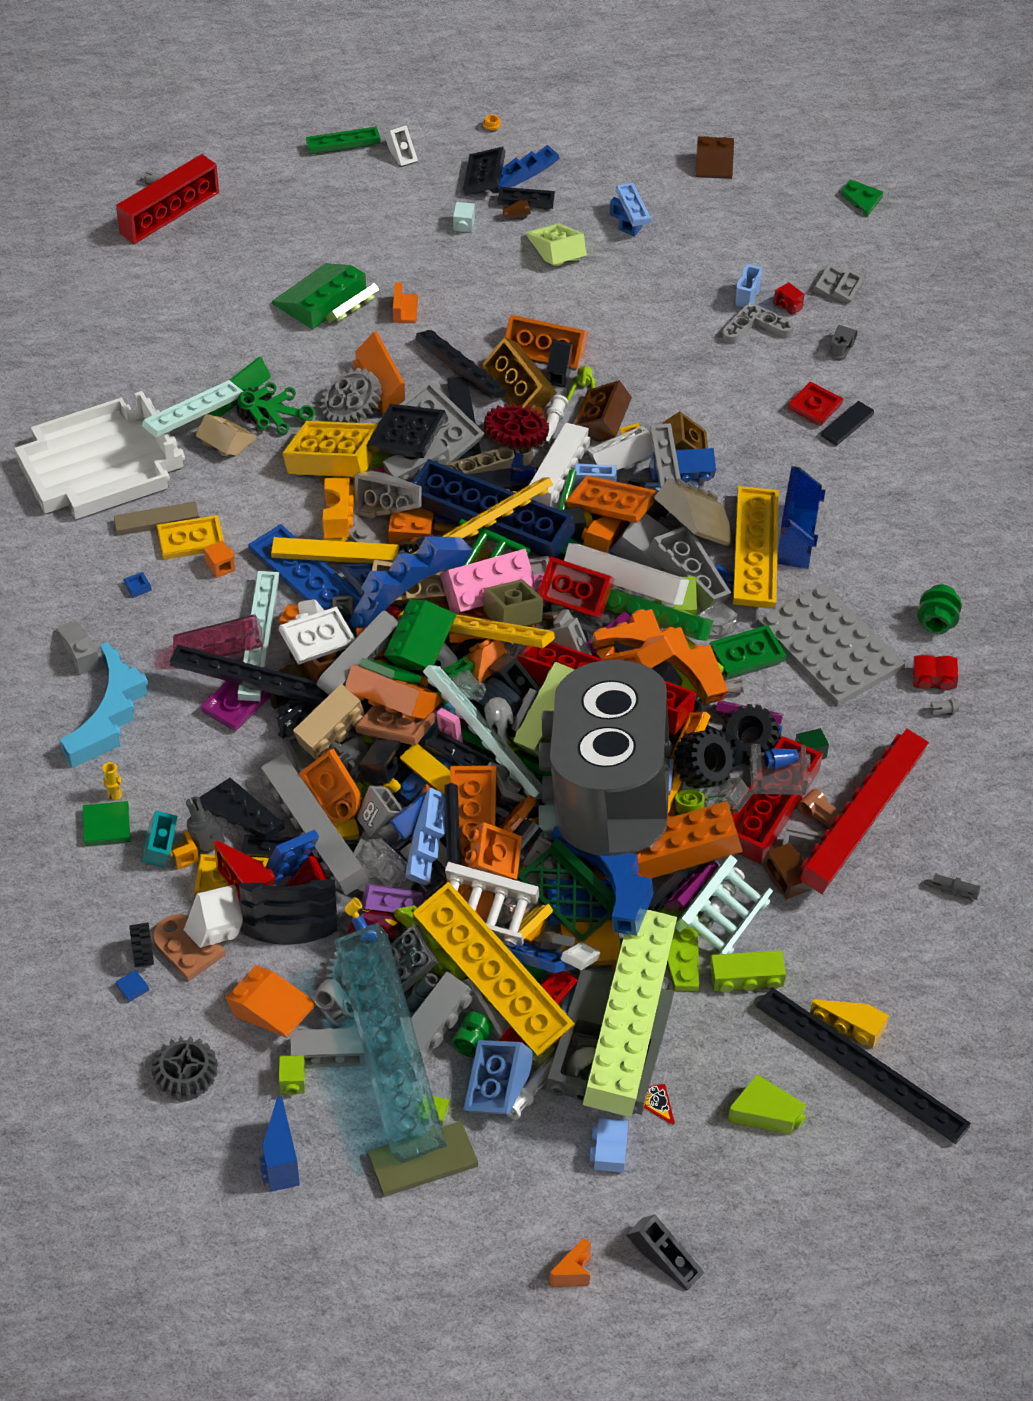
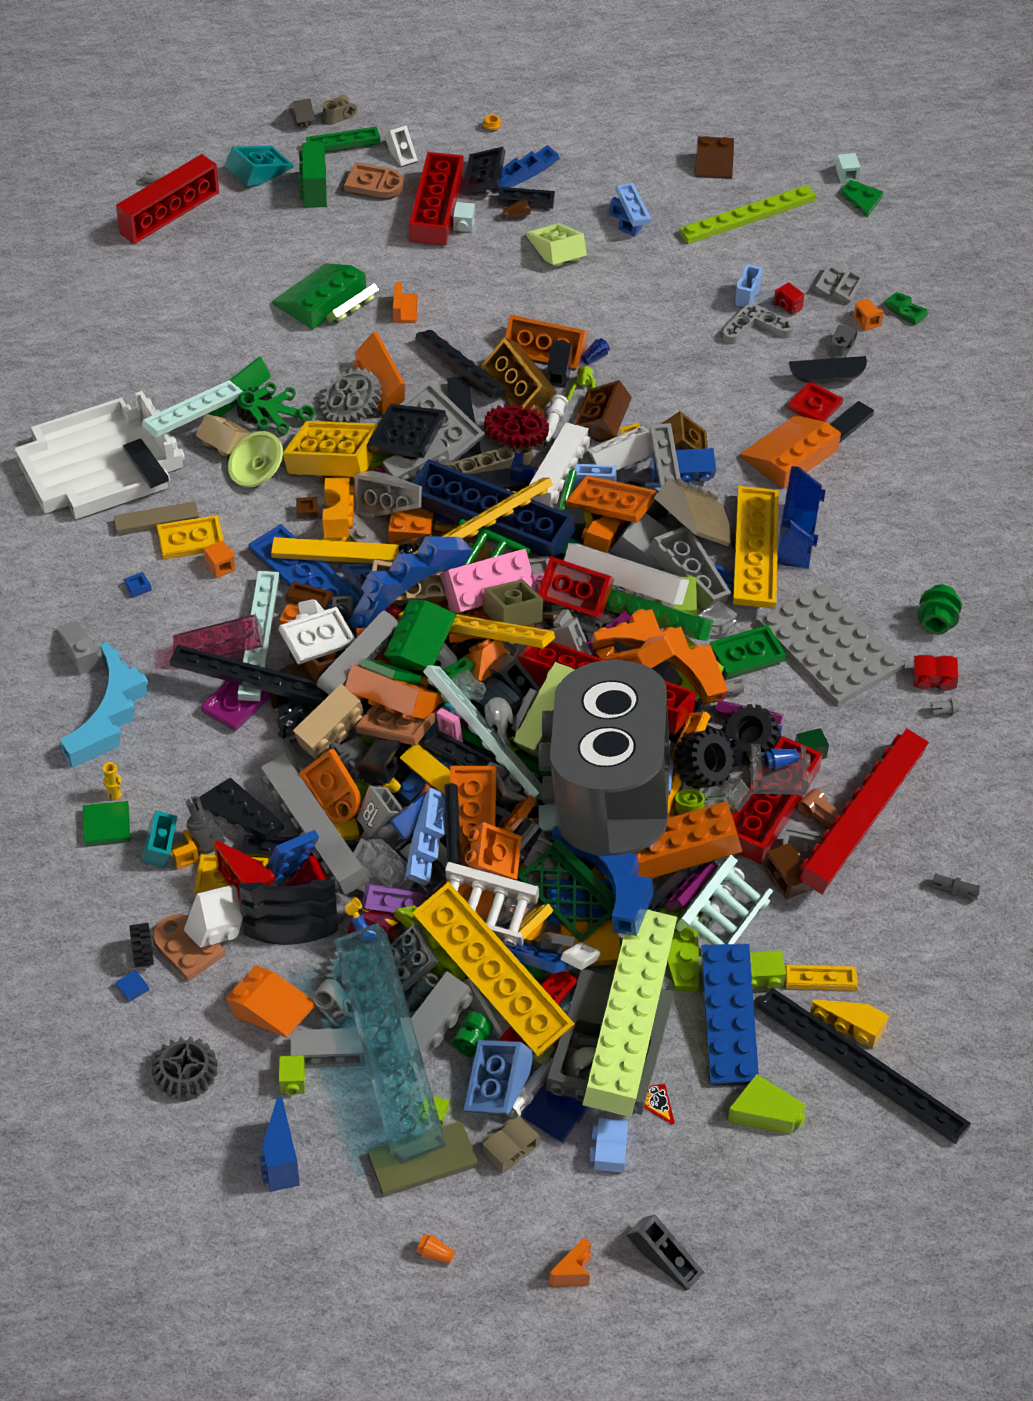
(145, 463): none -> black tile
(255, 459): none -> yellowish green dish
(256, 164): none -> teal slope
(300, 592): none -> reddish brown tile
(302, 112): none -> dark brown slope
(306, 507): none -> reddish brown plate
(313, 174): none -> green piece
(335, 110): none -> dark tan piece
(374, 181): none -> nougat plate
(434, 1249): none -> orange cone
(436, 198): none -> red brick
(510, 1144): none -> dark tan brick
(554, 1113): none -> clear blue slope
(596, 350): none -> clear blue cone
(729, 1014): none -> blue plate
(747, 214): none -> lime plate
(794, 443): none -> orange slope
(821, 977): none -> yellow tile
(828, 369): none -> black brick
(848, 167): none -> light aqua brick
(867, 314): none -> orange brick
(903, 307): none -> green slope

